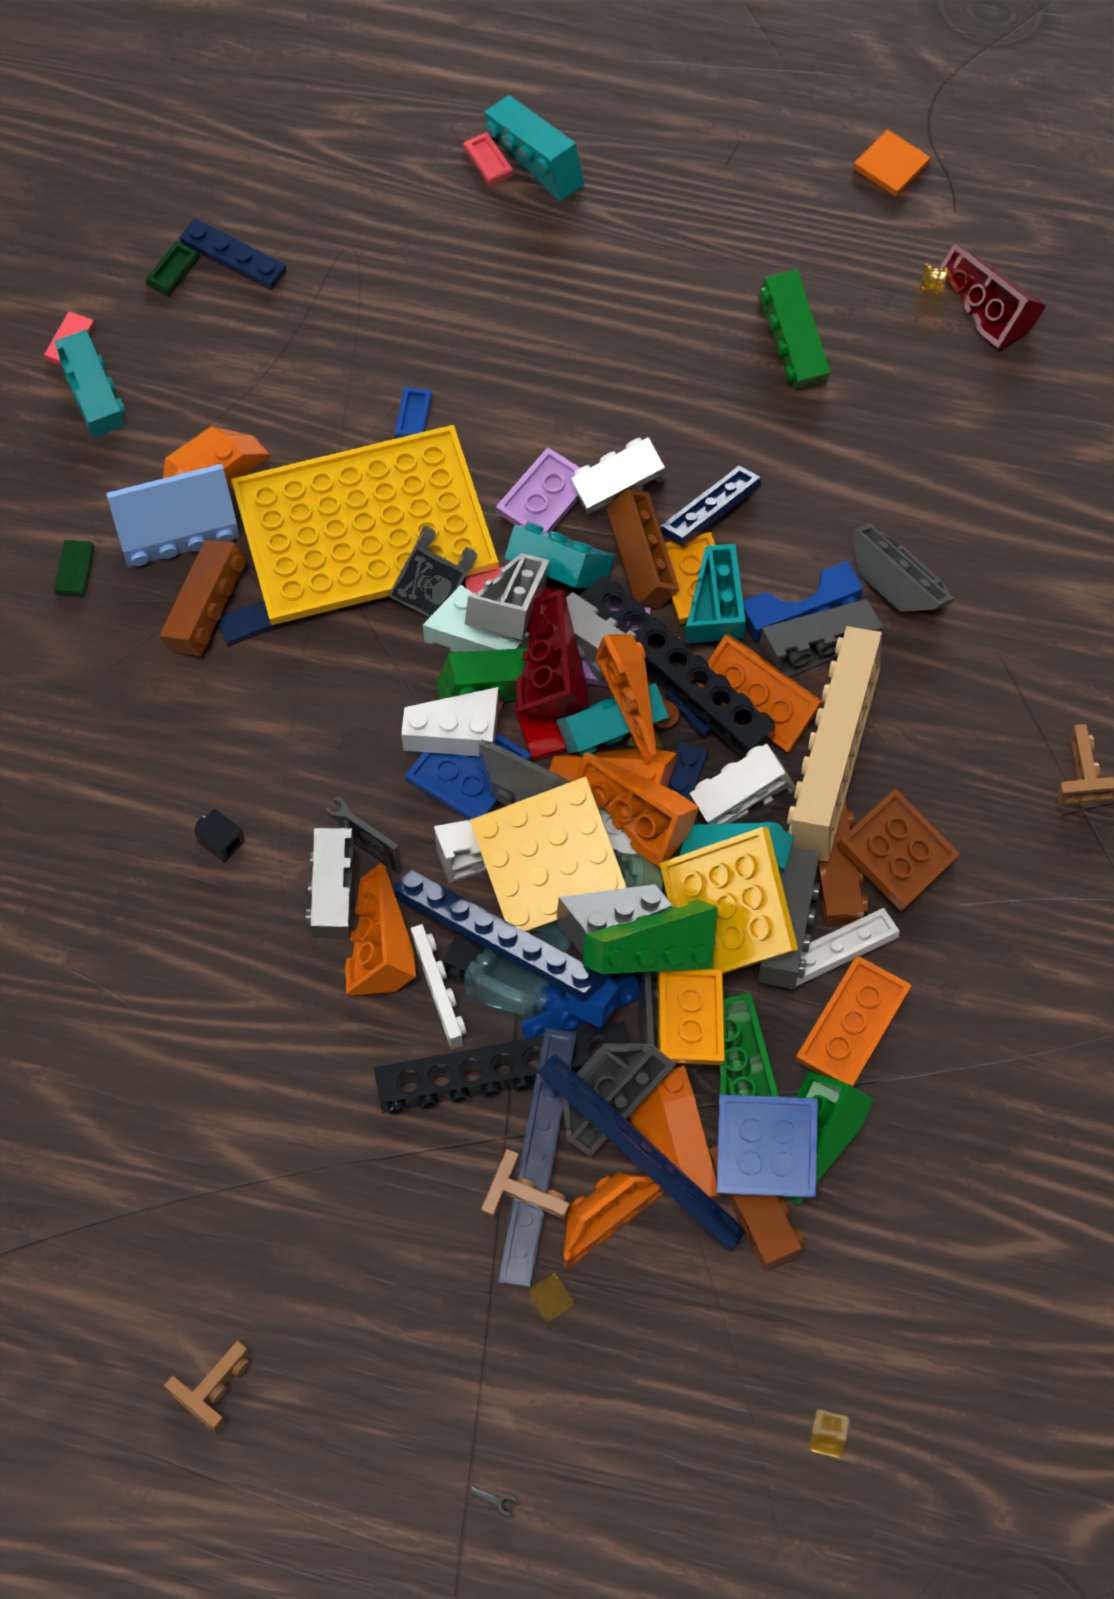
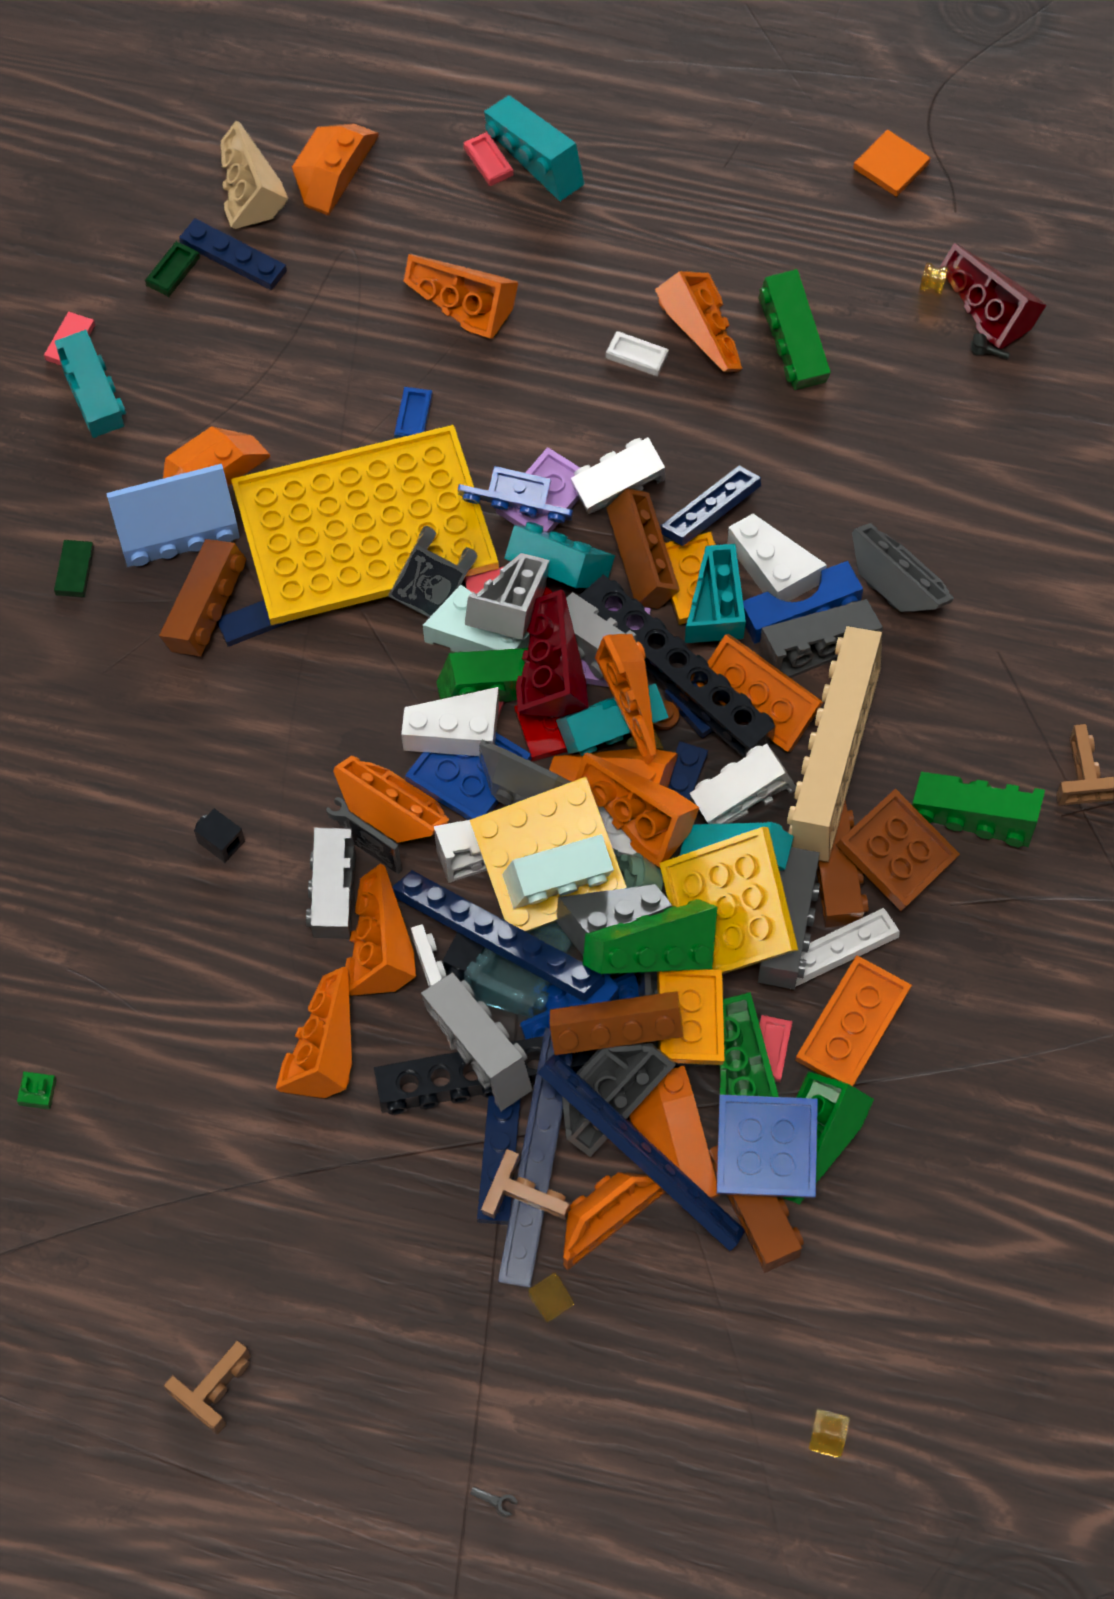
(36, 1090): none -> green tile
(251, 183): none -> tan wedge
(323, 1052): none -> orange wedge
(330, 163): none -> orange wedge
(387, 801): none -> orange wedge
(468, 295): none -> orange wedge
(479, 1039): none -> light grey wedge
(500, 1135): none -> dark blue plate
(517, 491): none -> bracket
(557, 871): none -> light aqua wedge
(616, 1023): none -> dark orange brick
(637, 353): none -> white tile
(694, 306): none -> orange wedge
(774, 559): none -> white wedge
(776, 1039): none -> coral tile
(979, 807): none -> green wedge
(980, 347): none -> pearl dark grey hand

